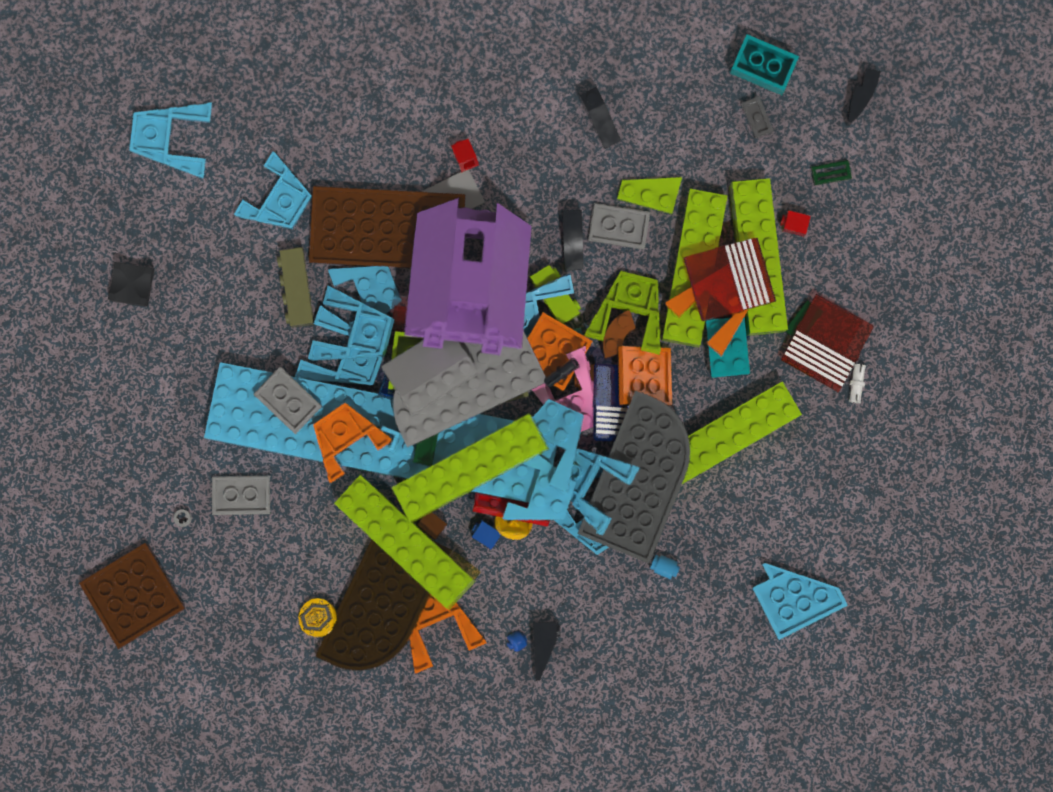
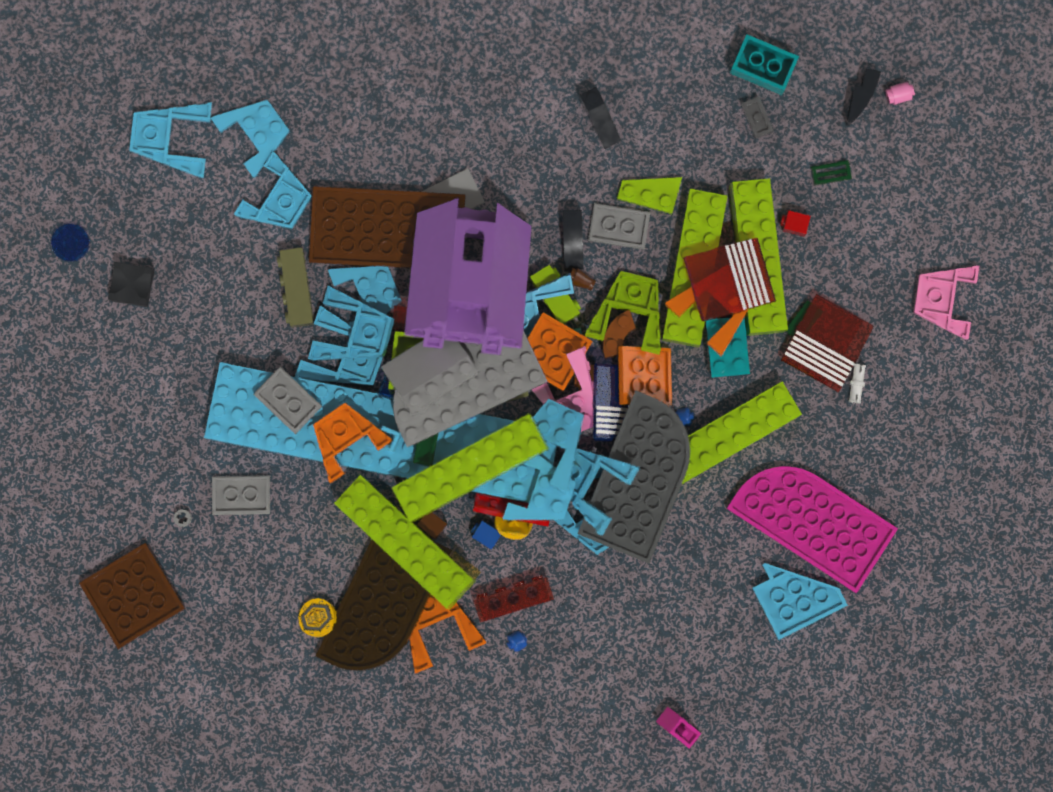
(70, 242): none -> clear blue tile
(261, 126): none -> medium azure wing
(464, 155): red brick -> none
(543, 595): none -> clear red brick
(545, 638): black slope -> none
(561, 372): black axle -> none
(581, 279): none -> reddish brown cone
(665, 566): dark azure brick -> none
(678, 727): none -> dark pink slope
(685, 416): none -> blue piece
(814, 522): none -> dark pink plate
(899, 93): none -> bright pink brick
(936, 298): none -> bright pink wing

